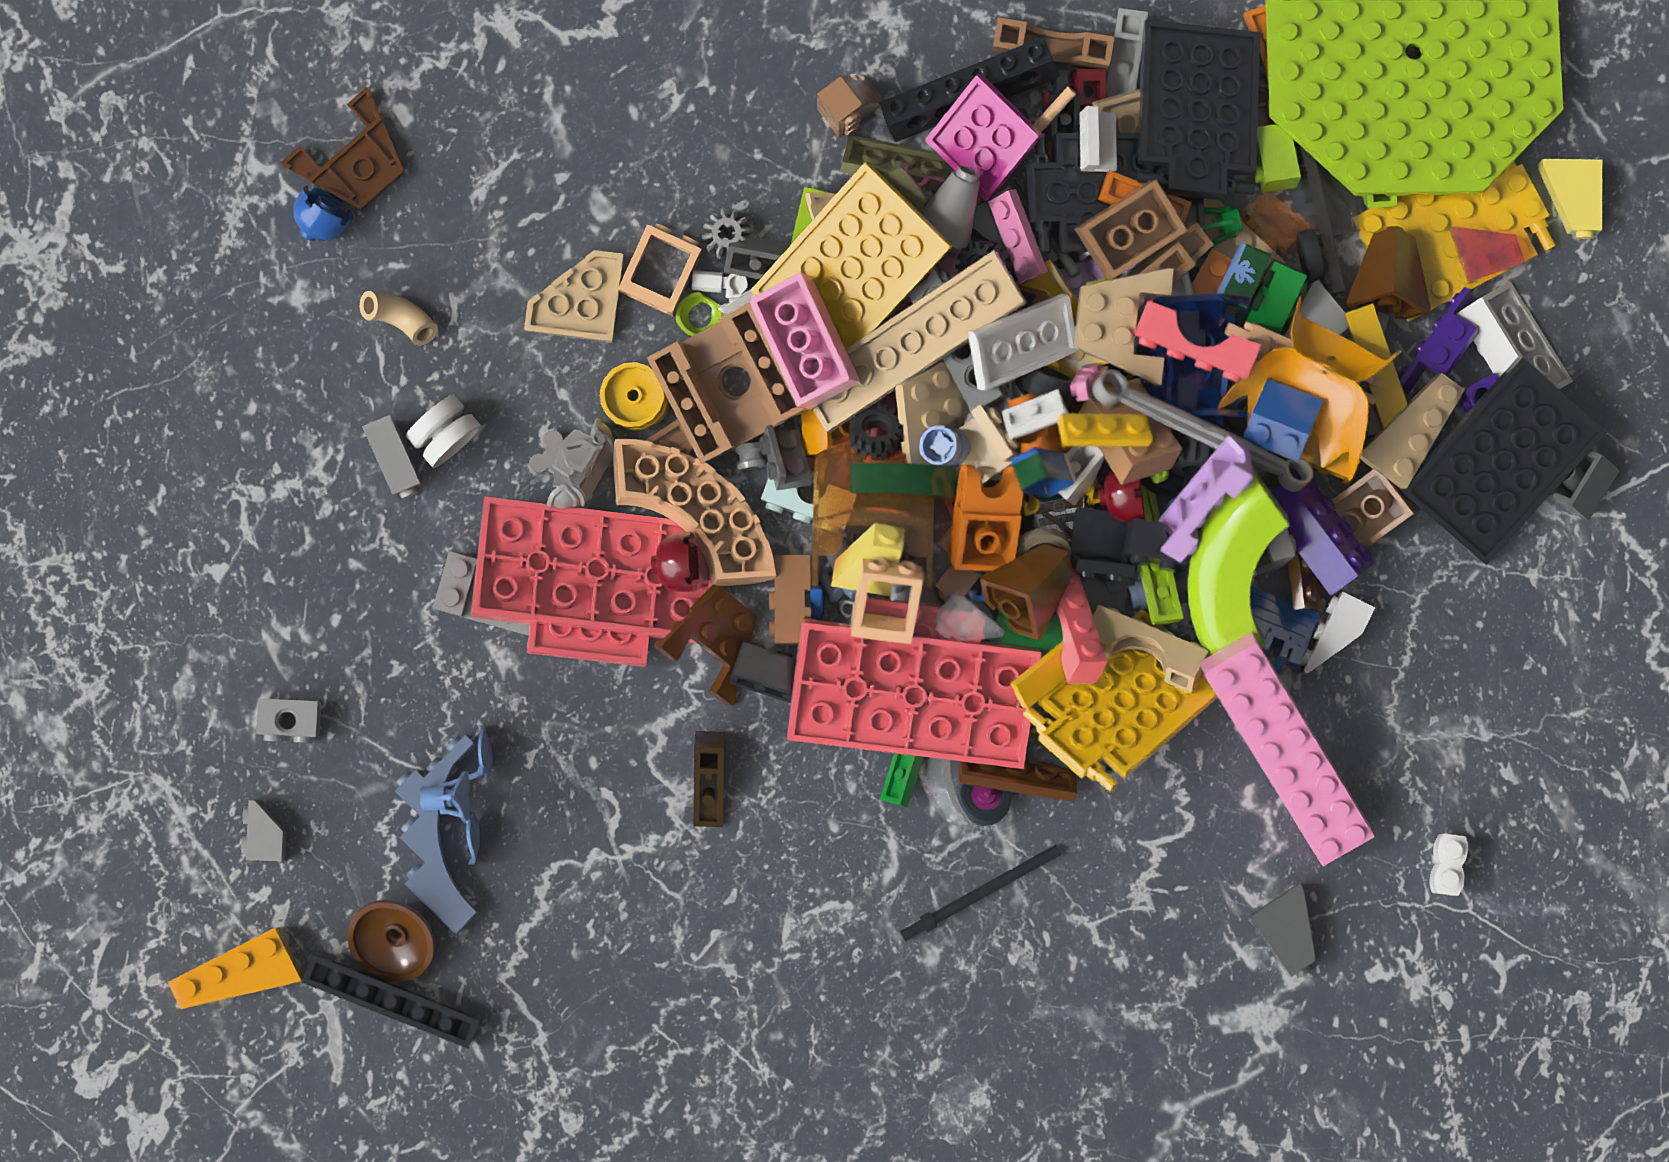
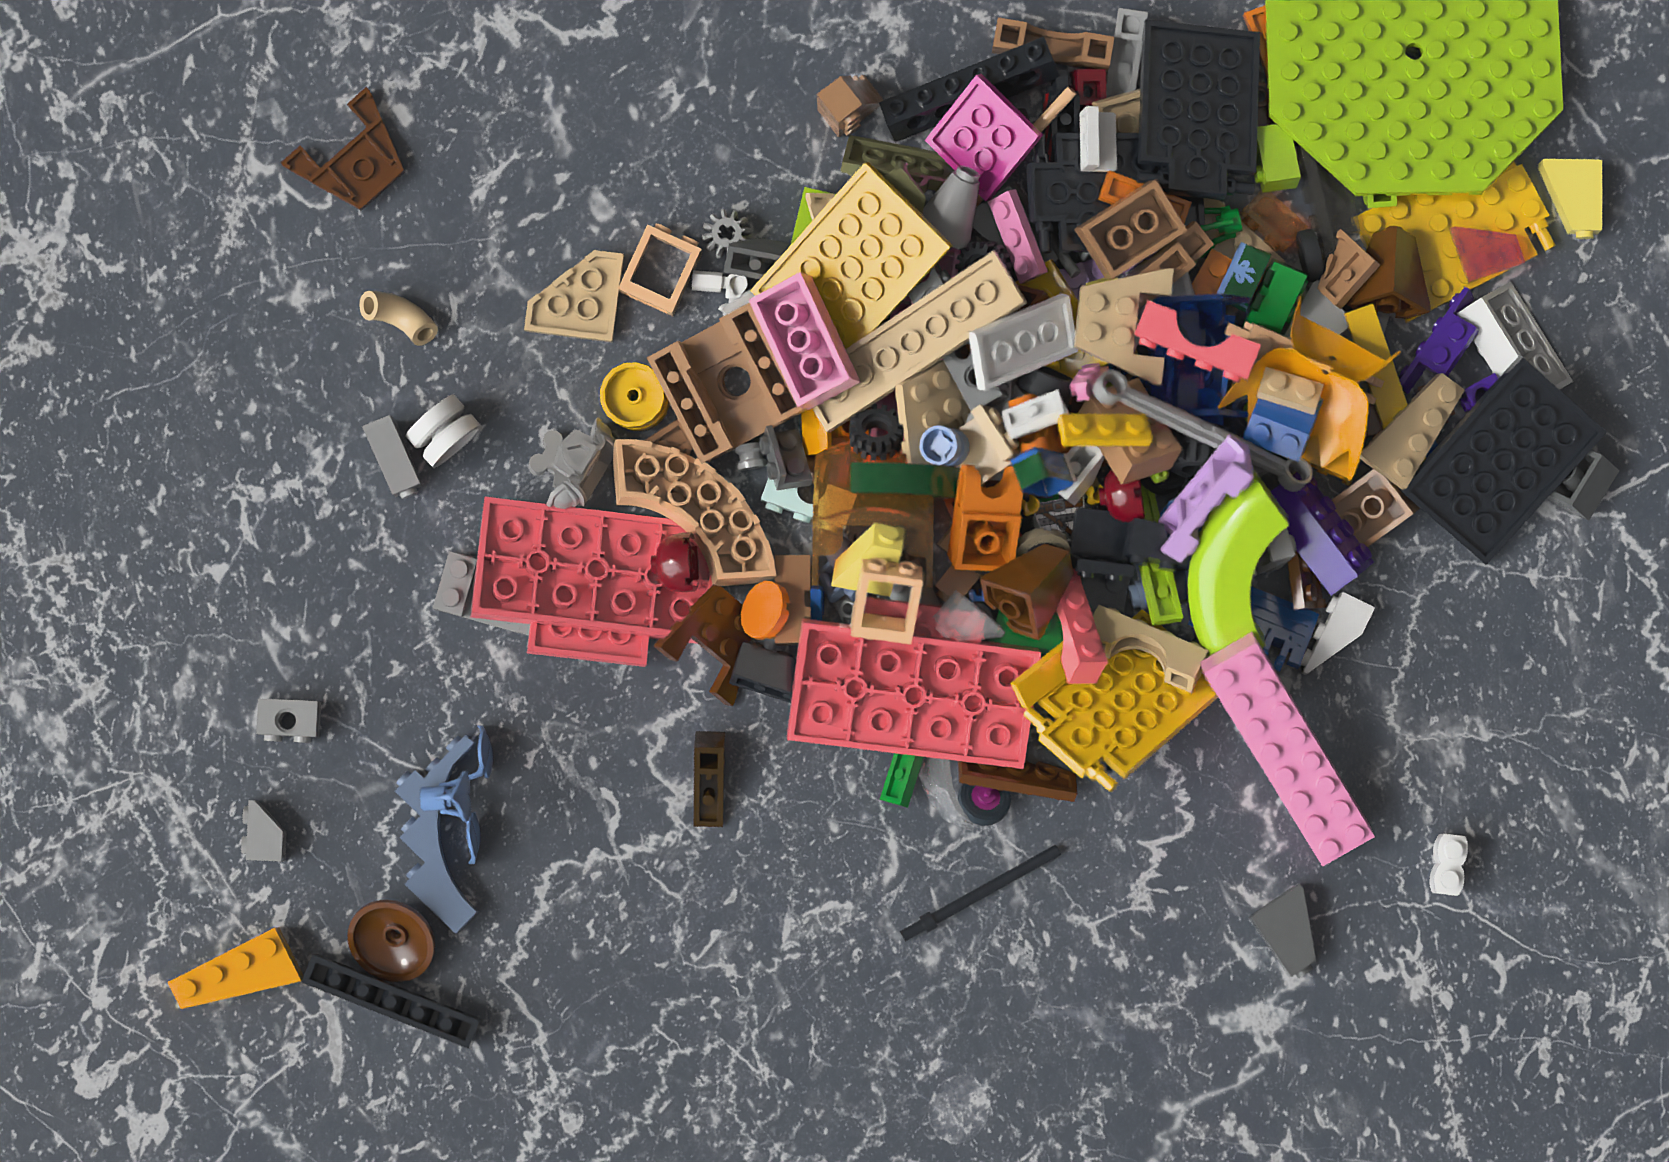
(319, 215): blue cylinder -> none
(685, 306): lime piece -> none
(765, 610): none -> orange tile
(1290, 390): none -> tan plate
(1346, 270): none -> medium nougat wing

